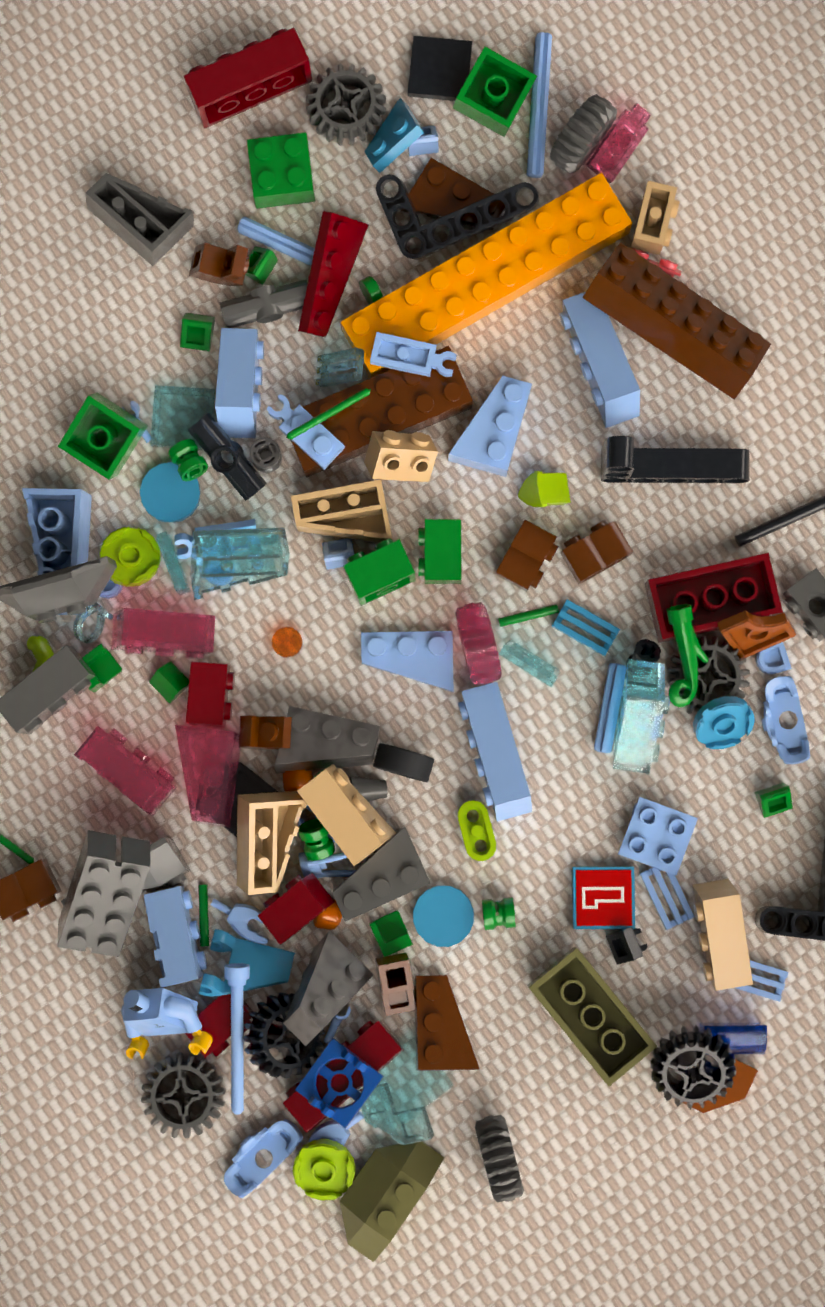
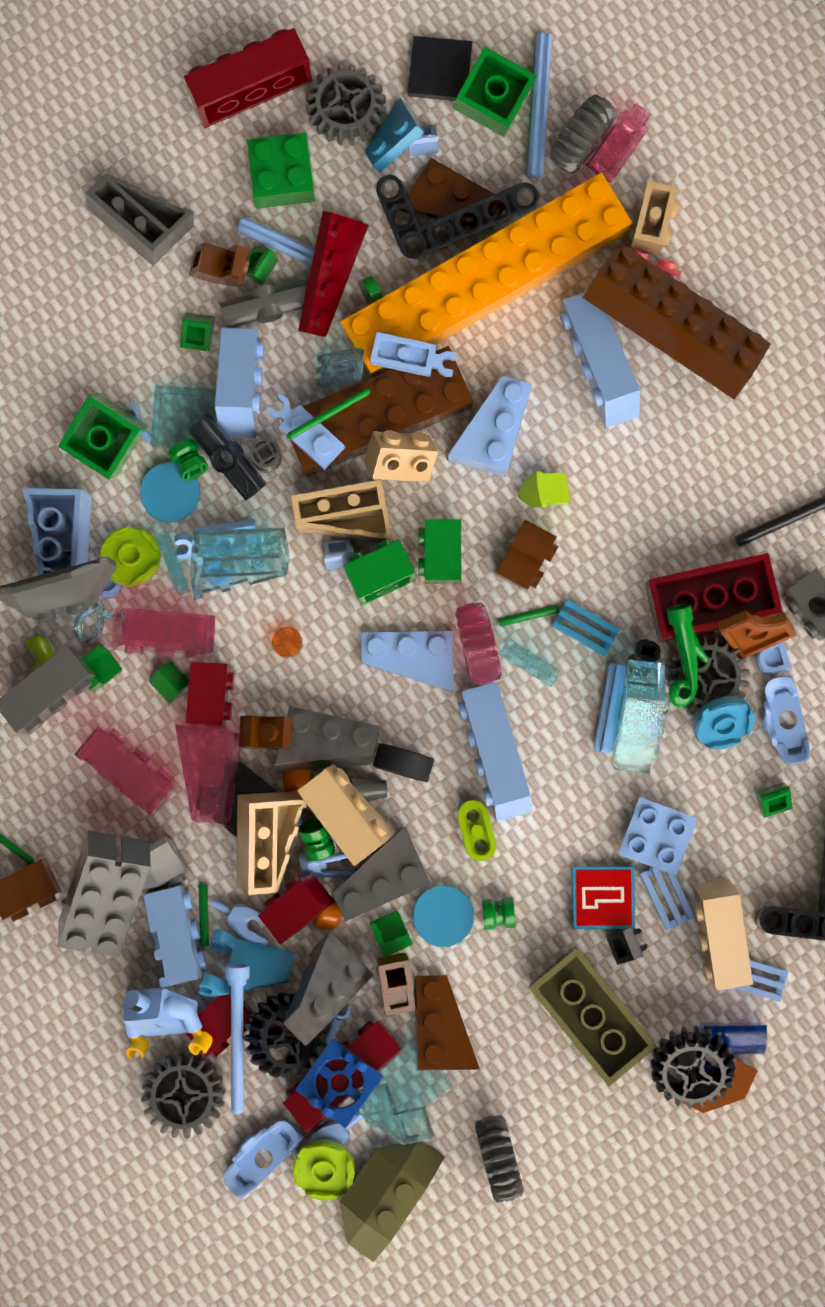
(596, 551): reddish brown brick -> none
(671, 465): black beam -> none

